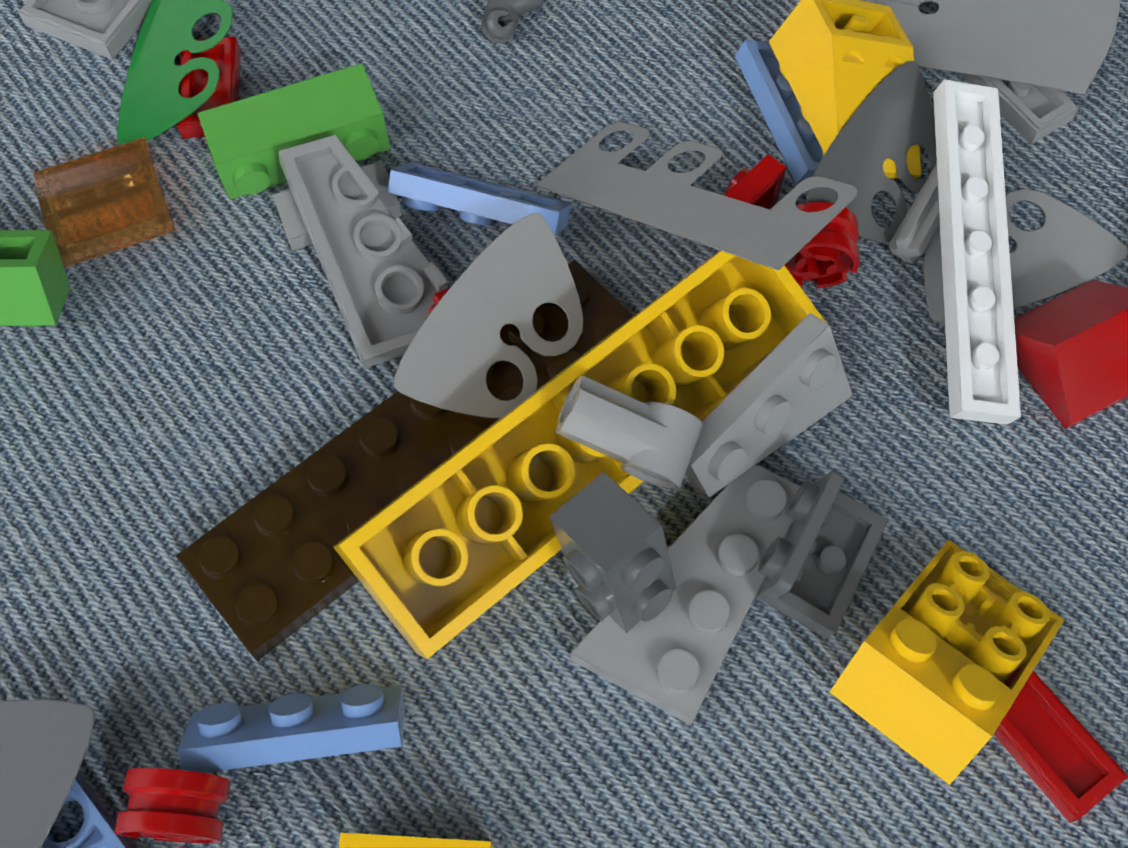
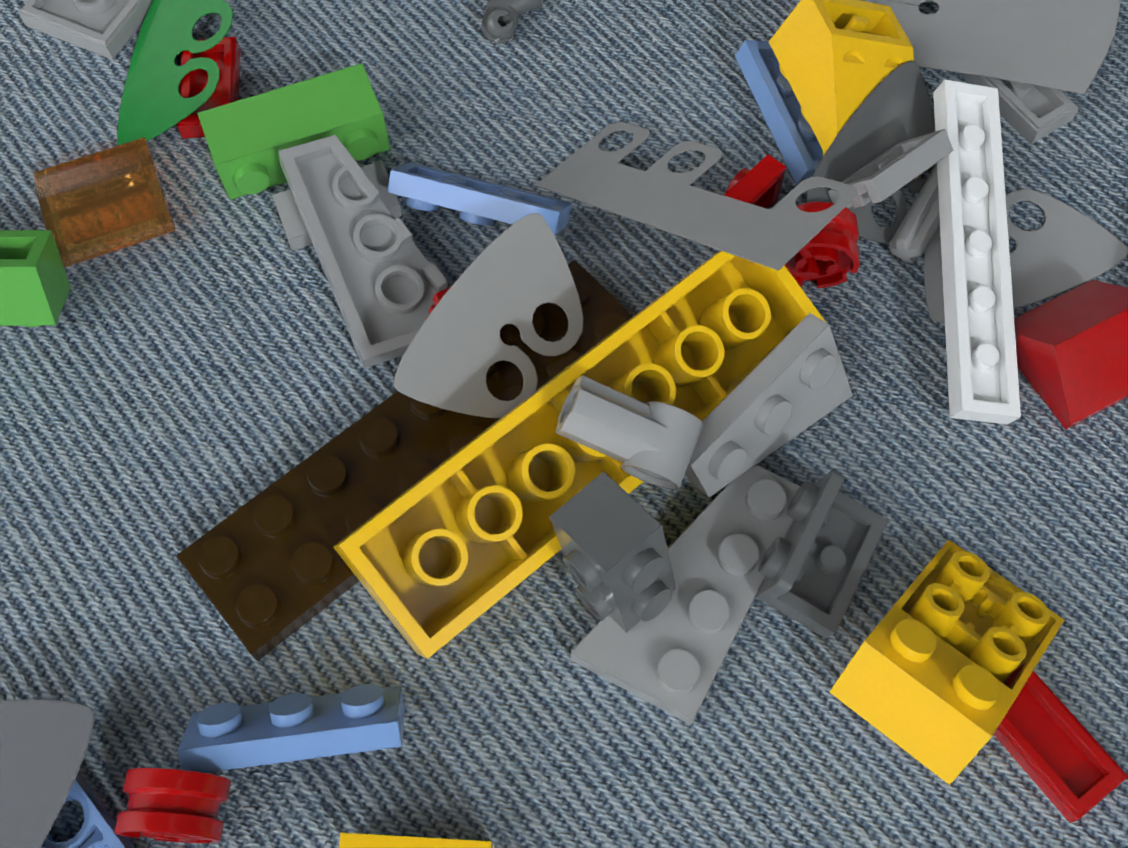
(896, 168): none -> light grey tile

